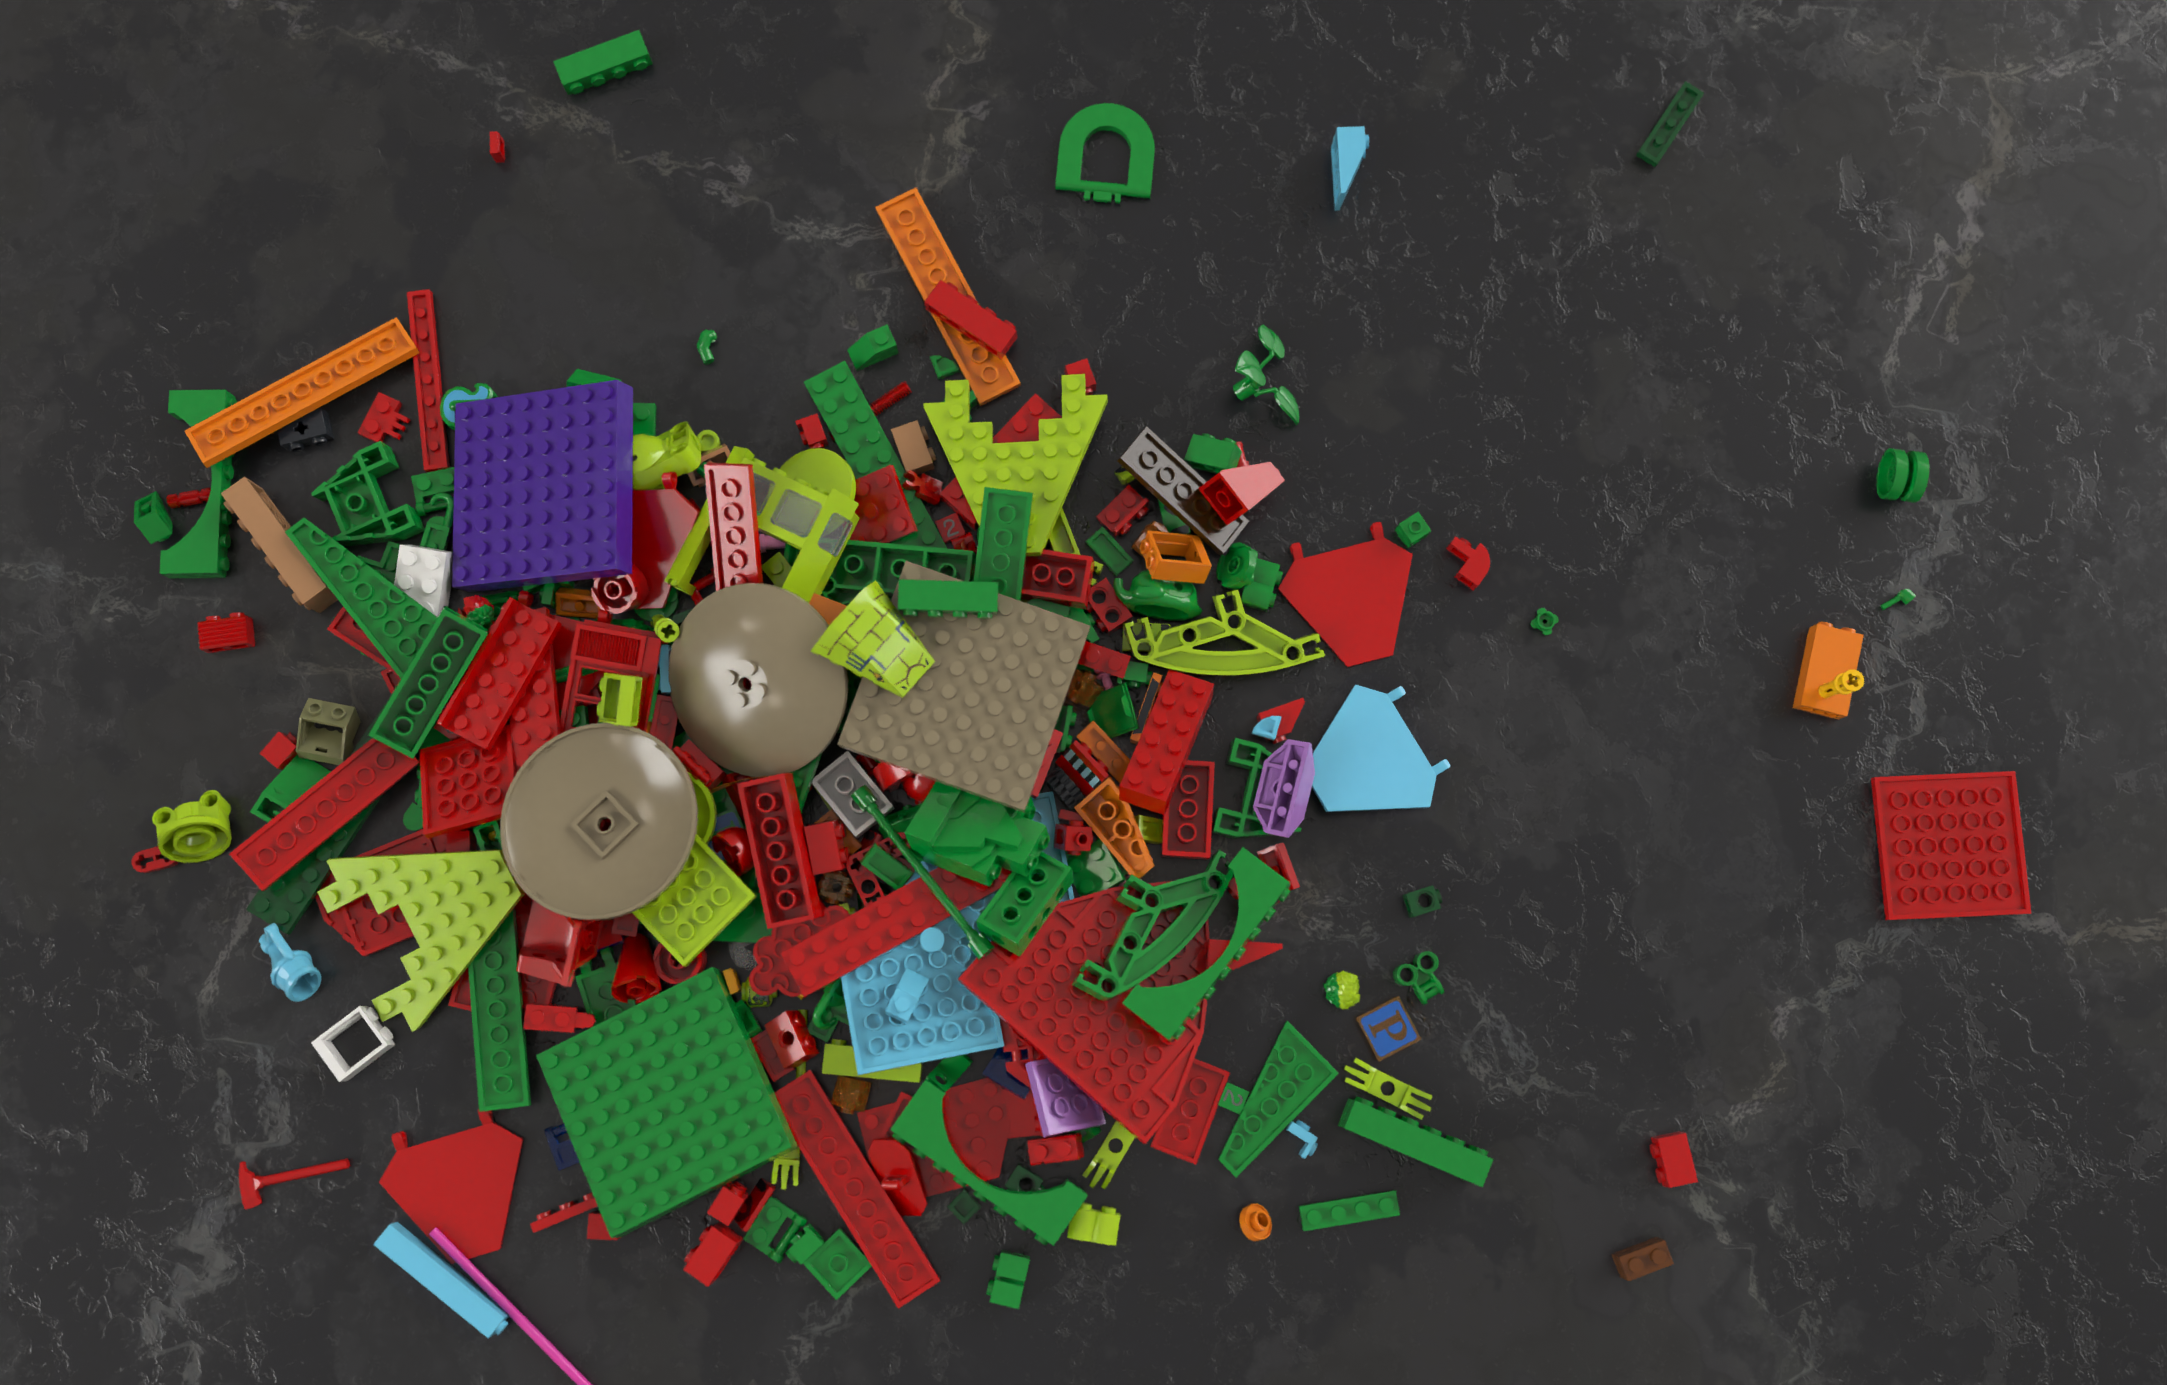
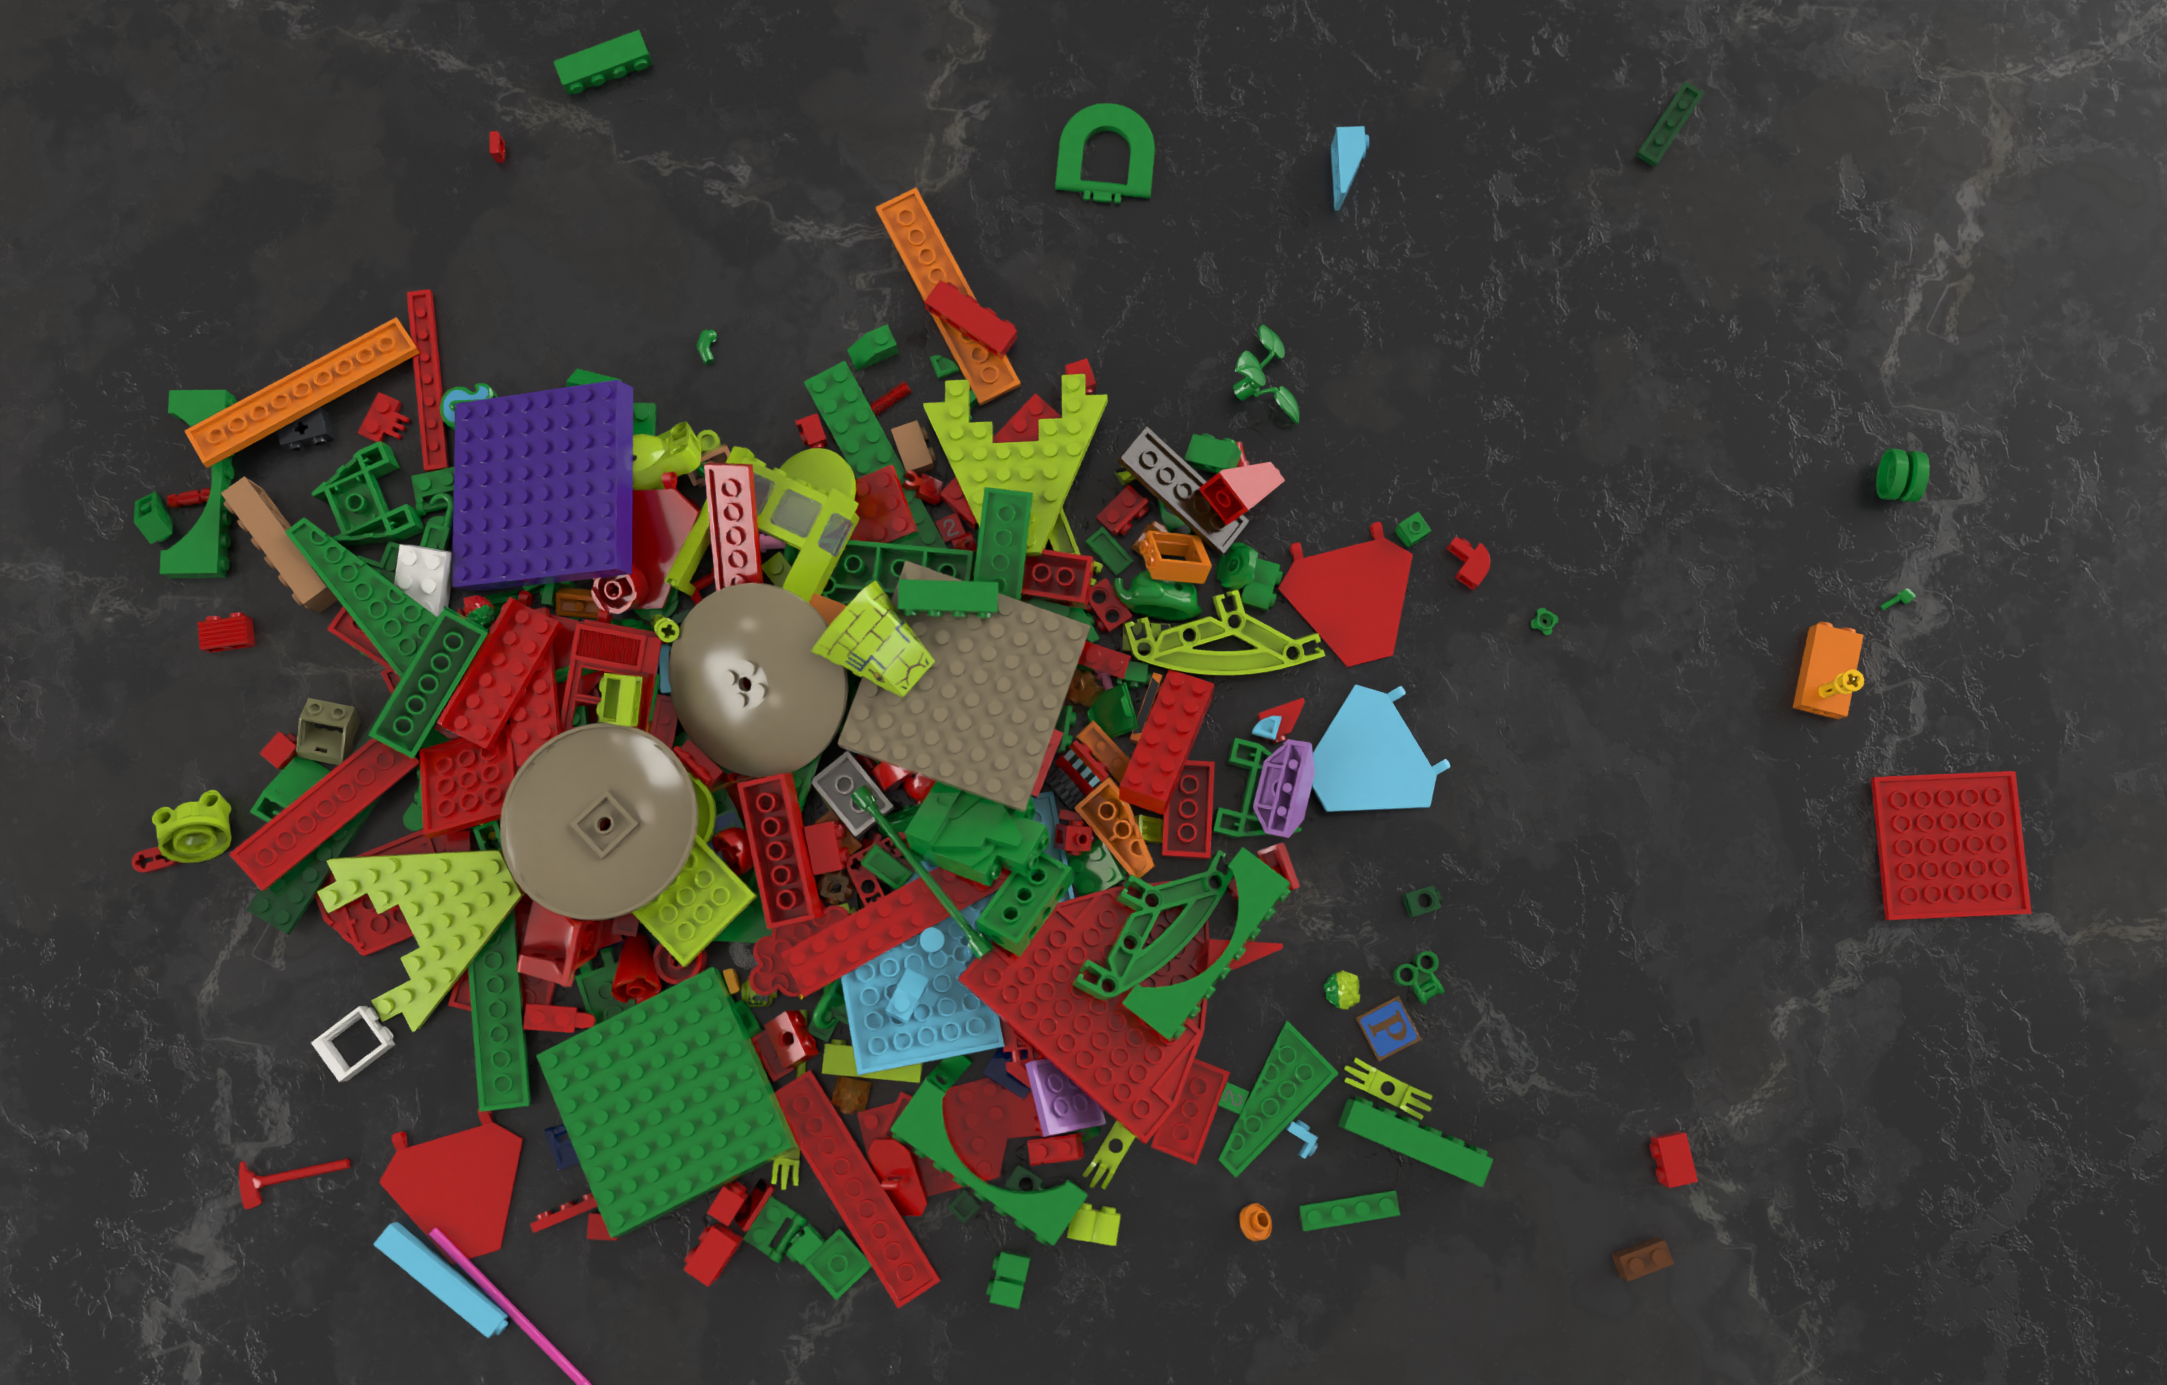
(291, 969): medium azure piece -> none

